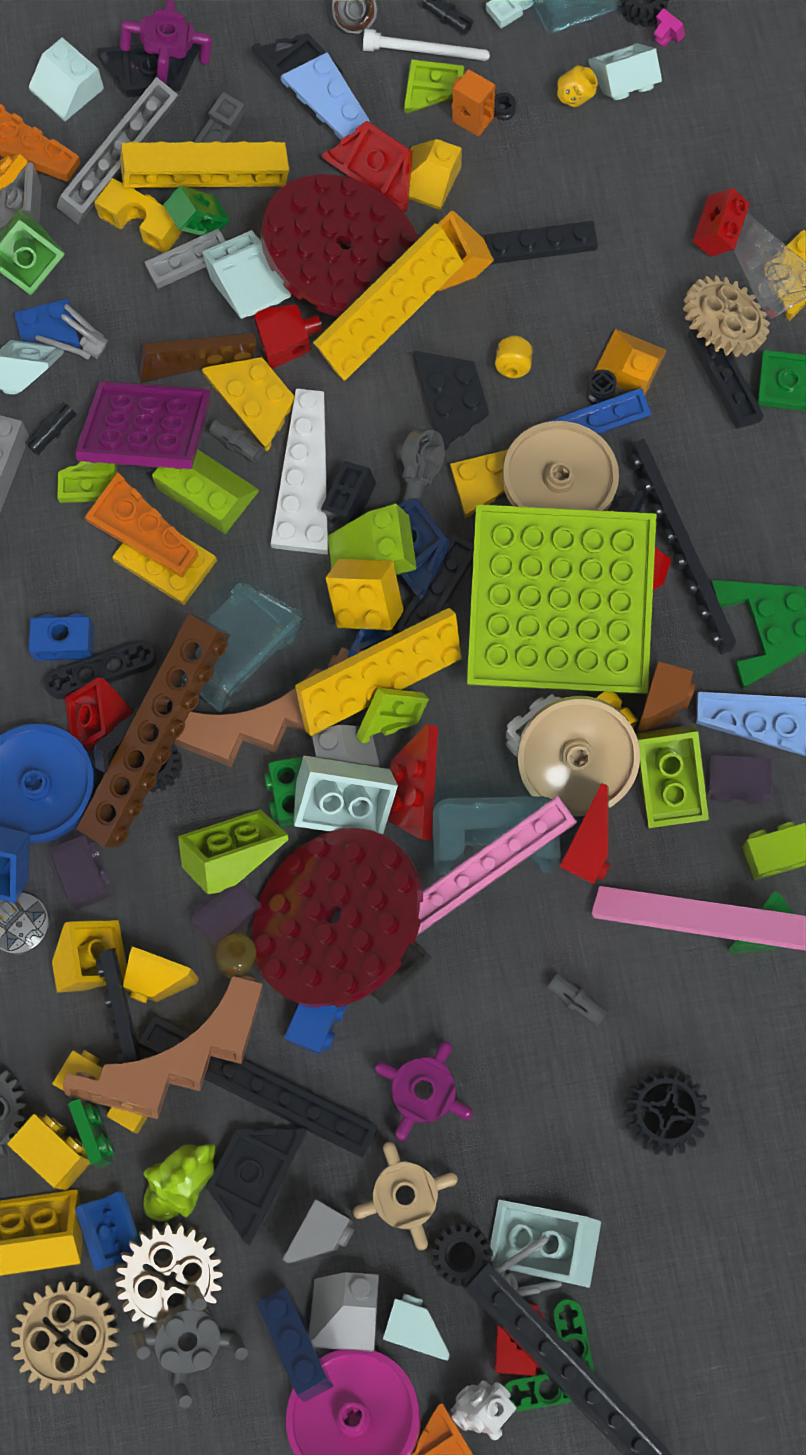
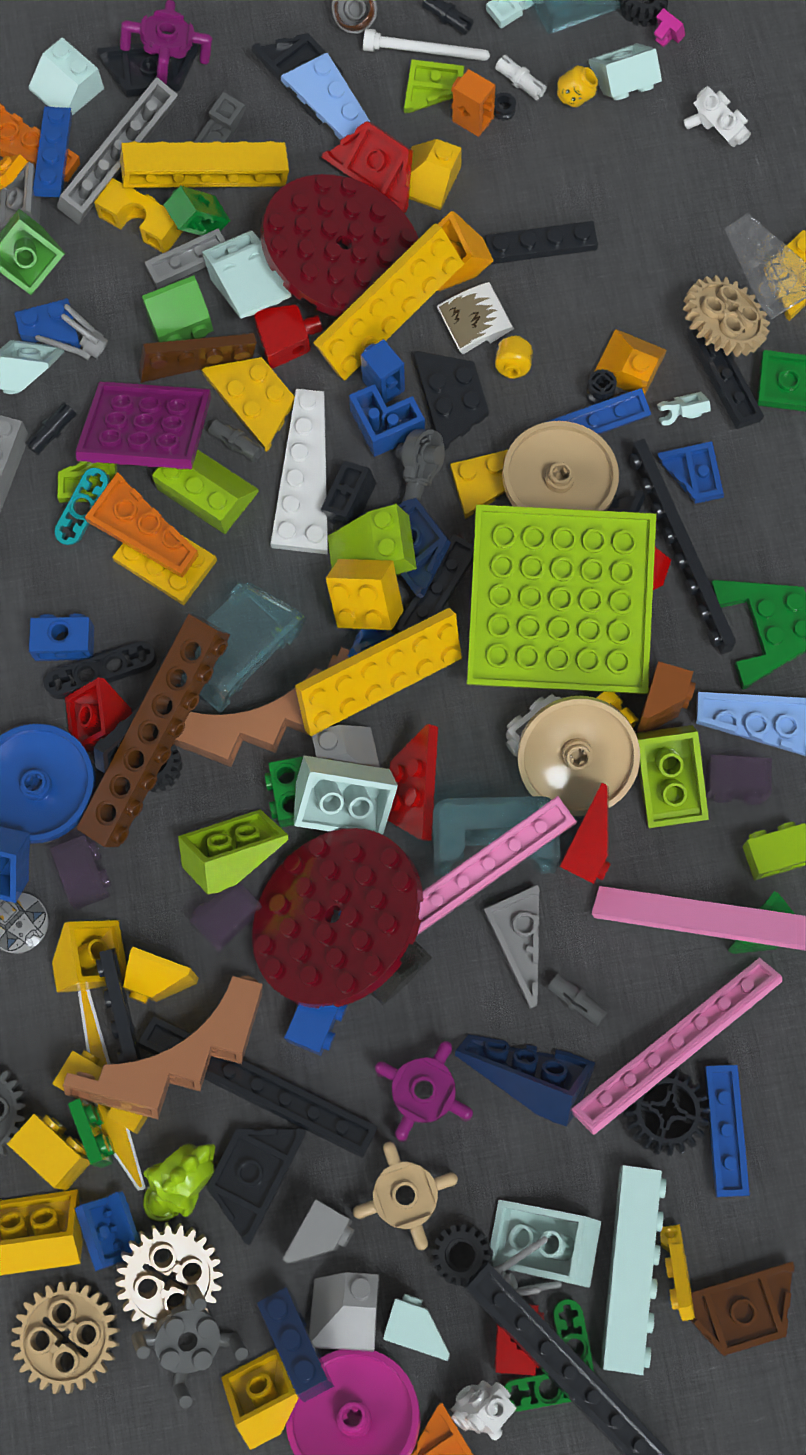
(52, 152): none -> blue plate
(70, 508): none -> teal beam
(118, 1134): none -> yellow sticker
(178, 311): none -> bright green slope
(235, 955): clear yellow head -> none
(260, 1398): none -> yellow slope
(383, 425): none -> blue brick
(384, 369): none -> blue brick
(391, 711): lime wing -> none
(475, 317): none -> slope
(516, 930): none -> light grey wing
(520, 77): none -> white pin
(536, 1079): none -> dark blue wedge
(632, 1270): none -> light aqua brick
(676, 1046): none -> bright pink tile
(677, 1268): none -> yellow hinge
(687, 406): none -> light aqua plate
(694, 471): none -> blue wing
(714, 112): none -> white brick
(721, 222): red brick -> none
(726, 1131): none -> blue plate
(745, 1309): none -> reddish brown wing

